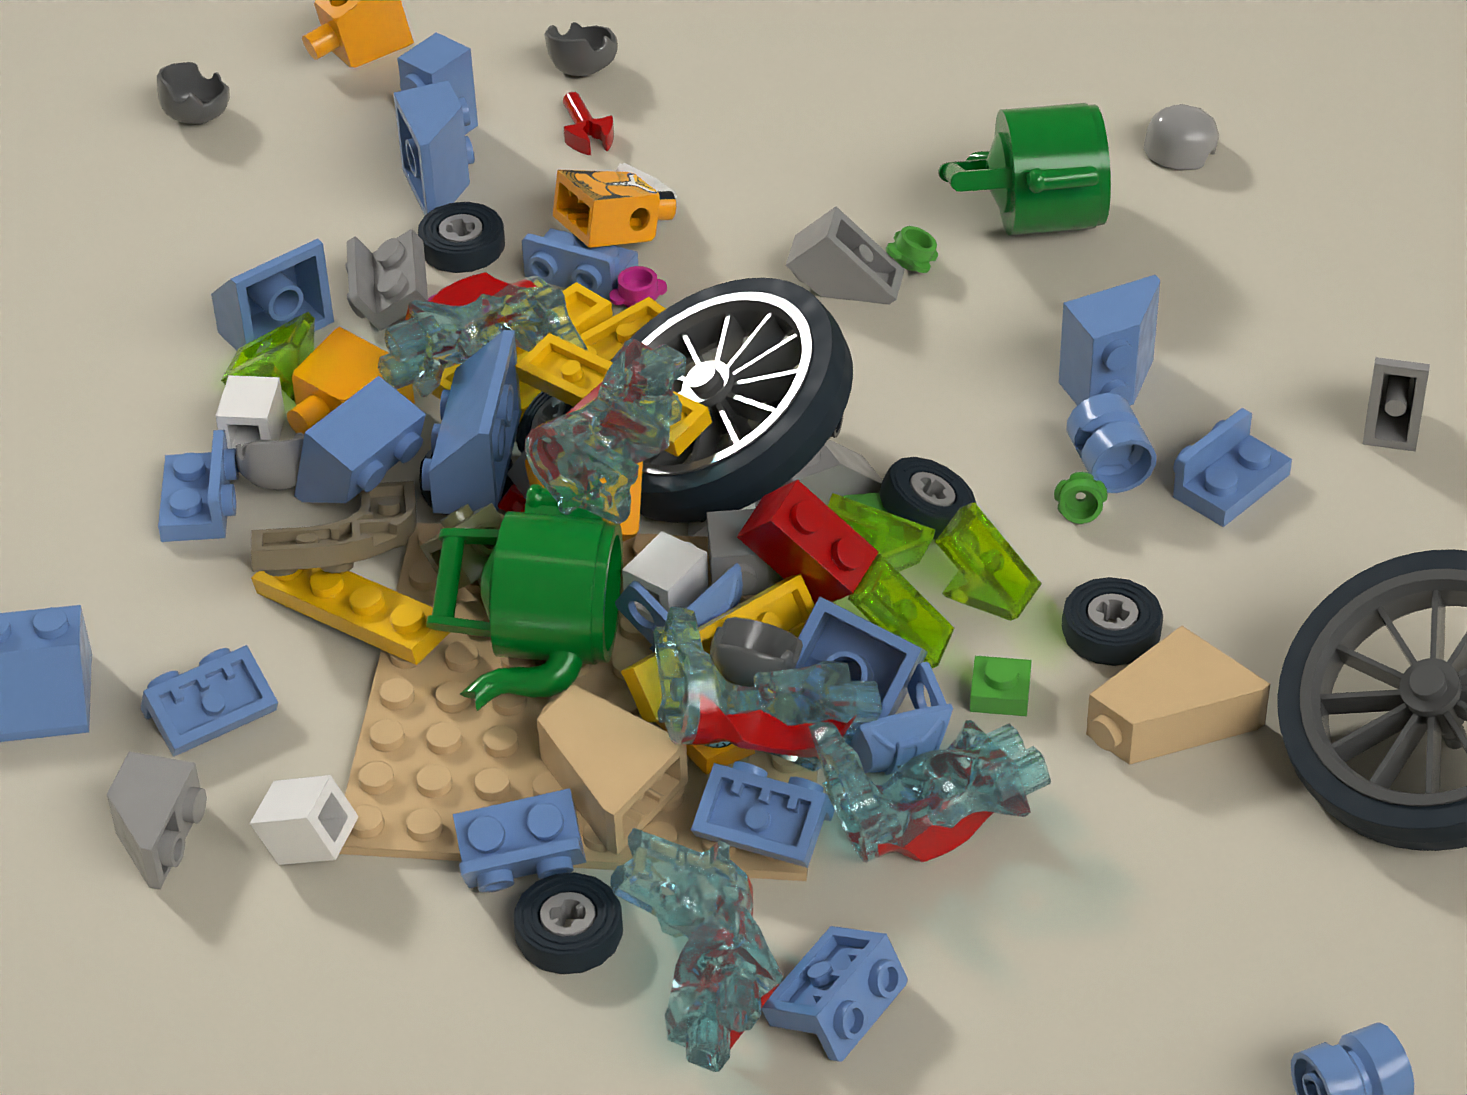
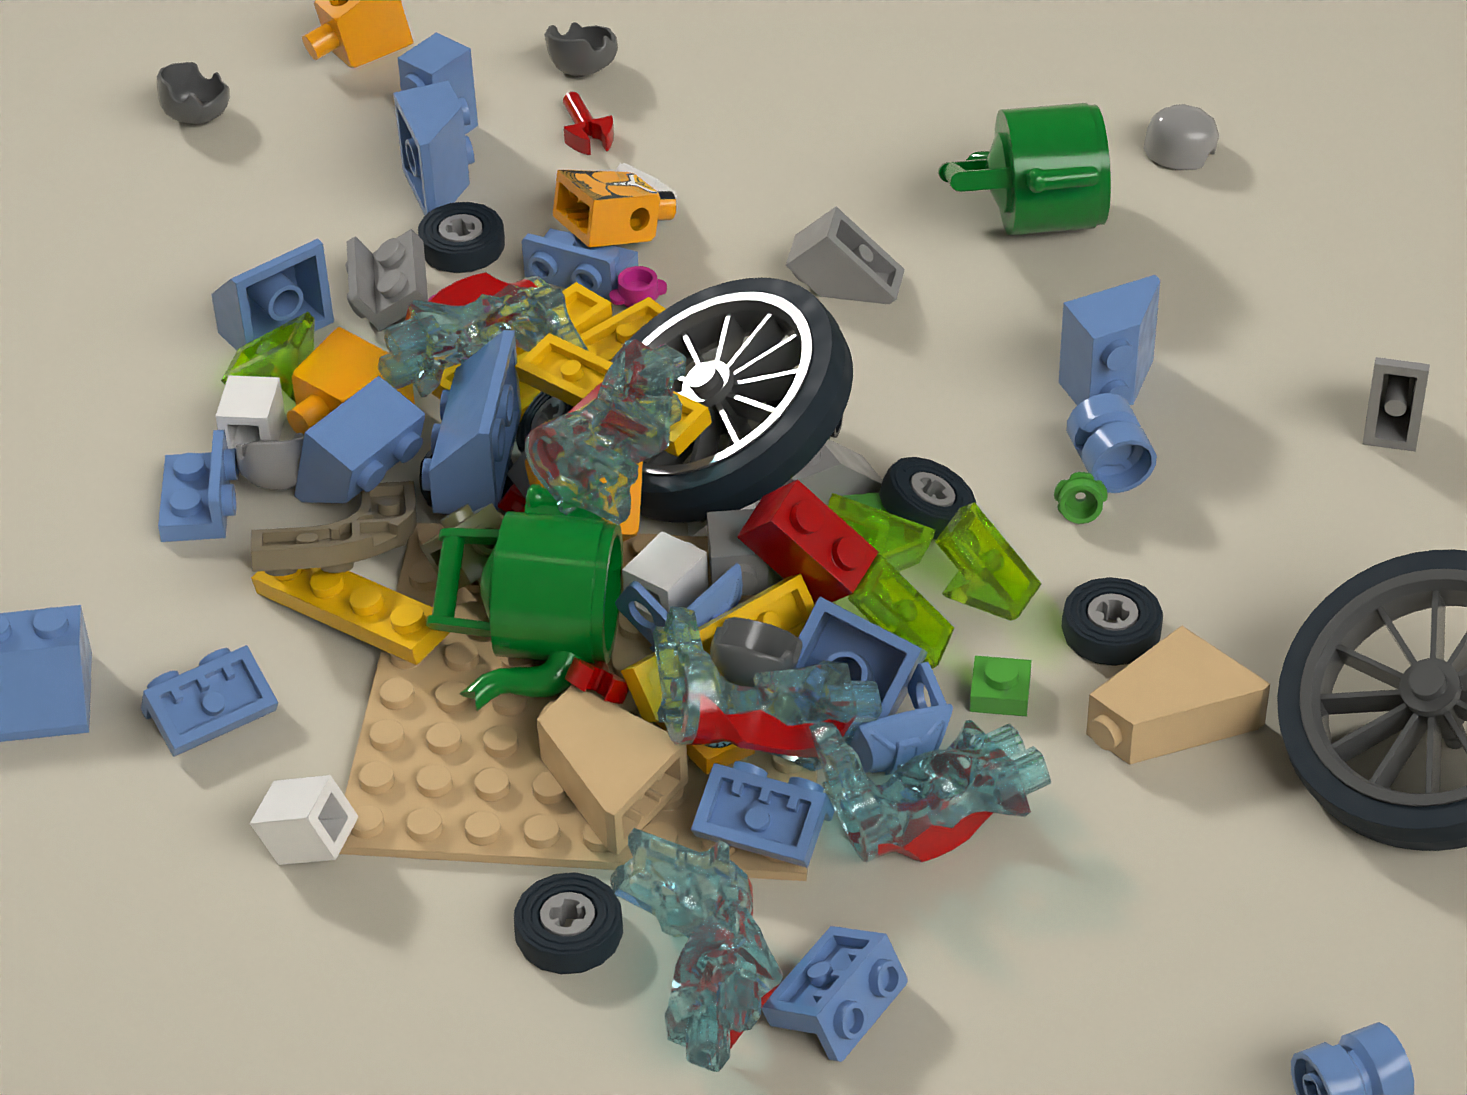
(153, 811): light grey slope -> none
(519, 840): medium blue bracket -> none
(597, 678): none -> red bar
(913, 249): bright green plate -> none
(1227, 470): medium blue bracket -> none

